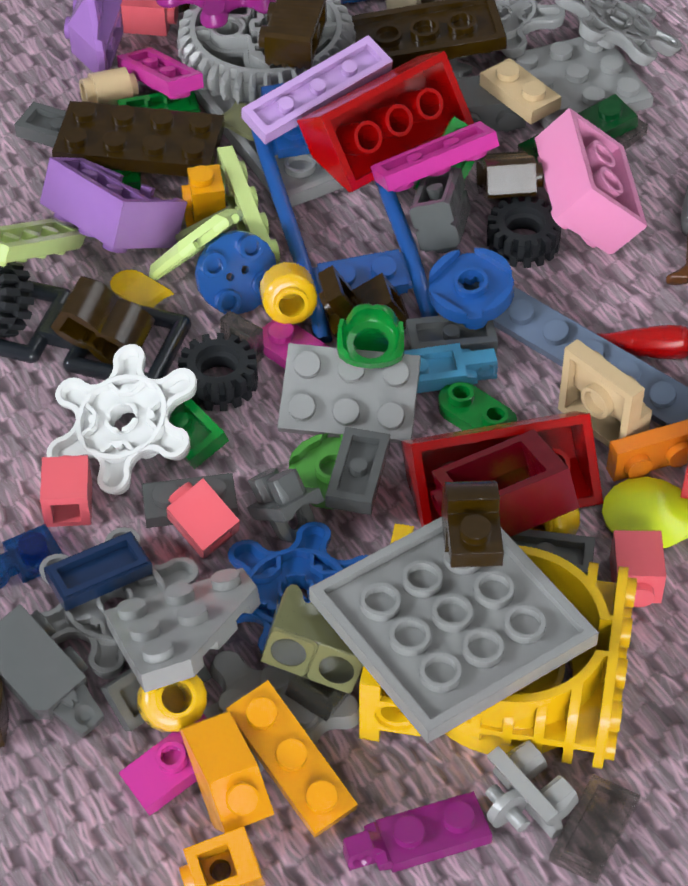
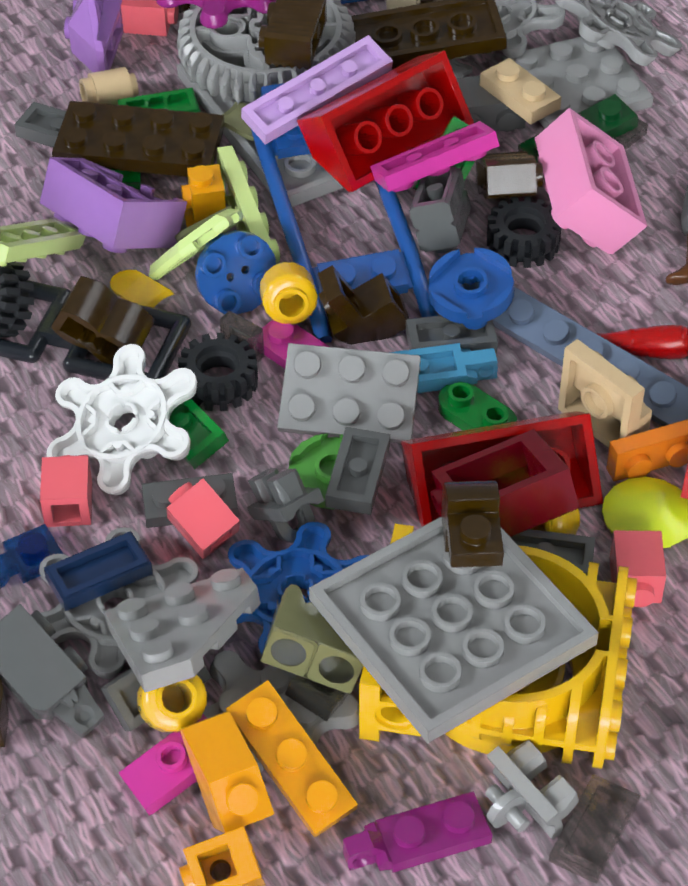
(162, 72): dark pink plate -> none
(371, 329): green hair -> none

